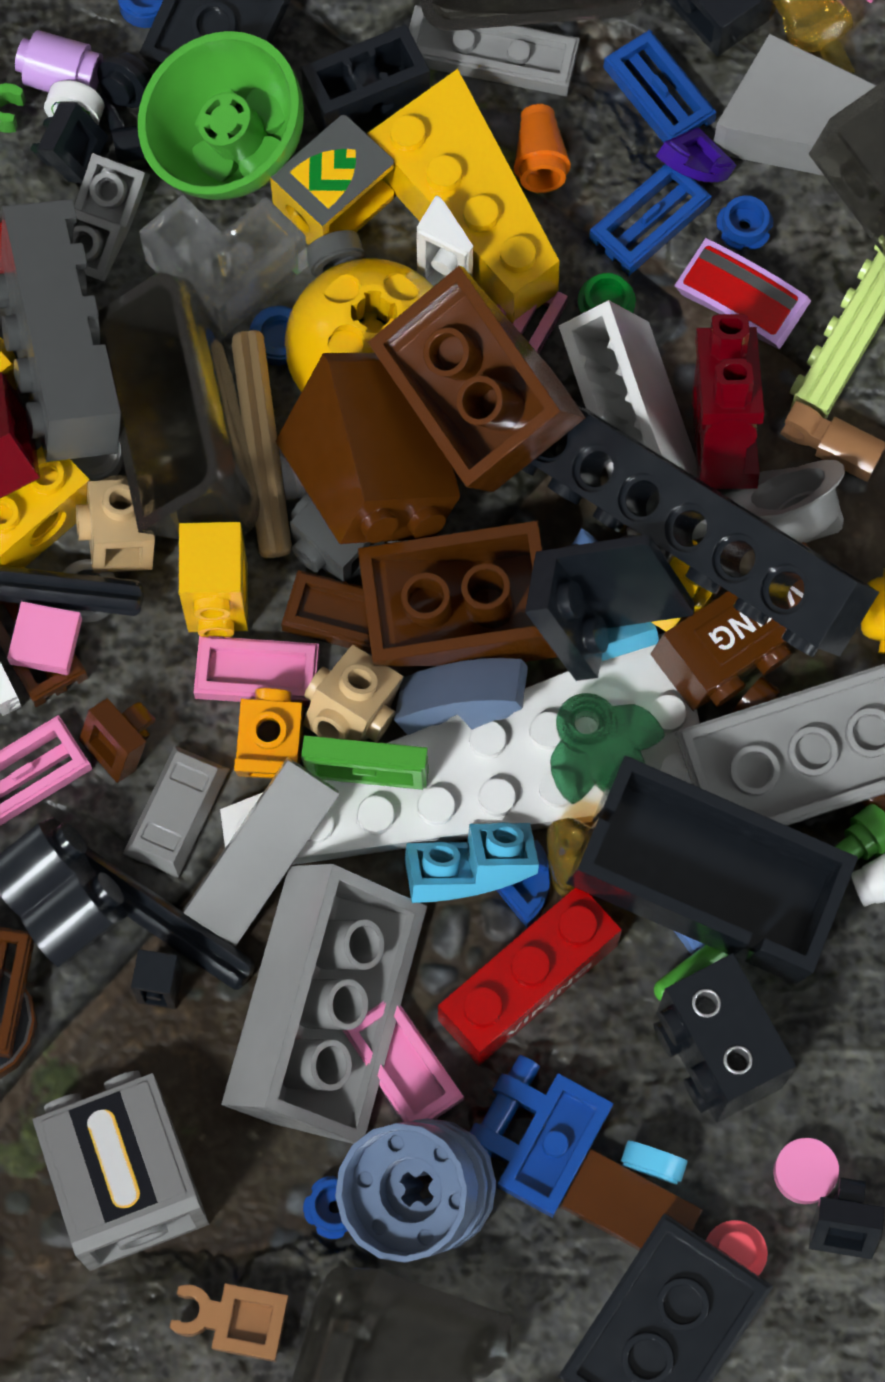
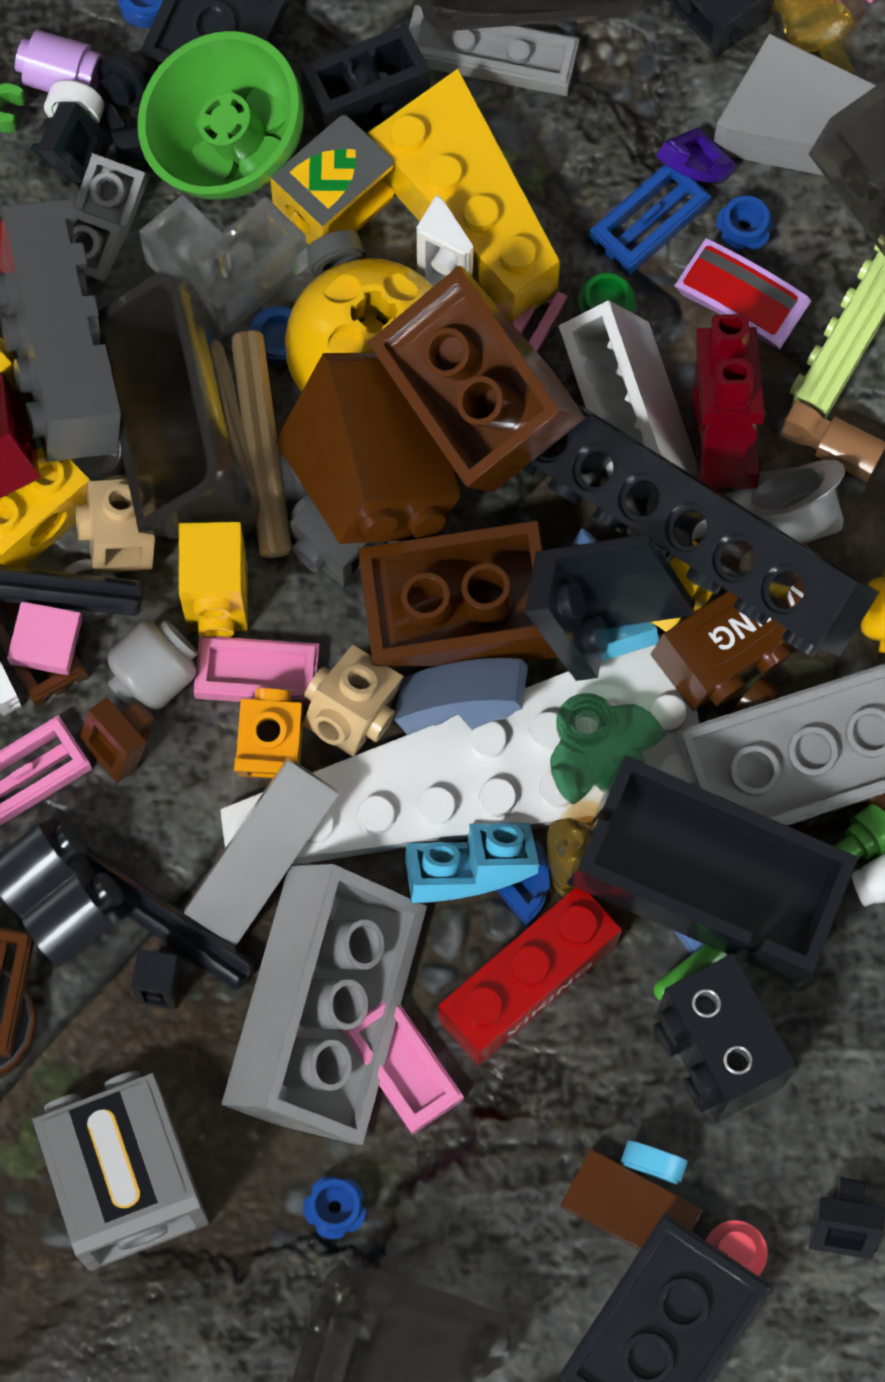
(151, 664): none -> light grey head
(176, 811): light grey tile -> none
(244, 1321): medium nougat plate -> none
(327, 611): reddish brown tile -> none
(366, 762): bright green tile -> none
(382, 1188): sand blue wheel -> none
(540, 151): orange cone -> none
(553, 1144): blue plate -> none
(641, 100): blue tile -> none
(806, 1170): bright pink tile -> none

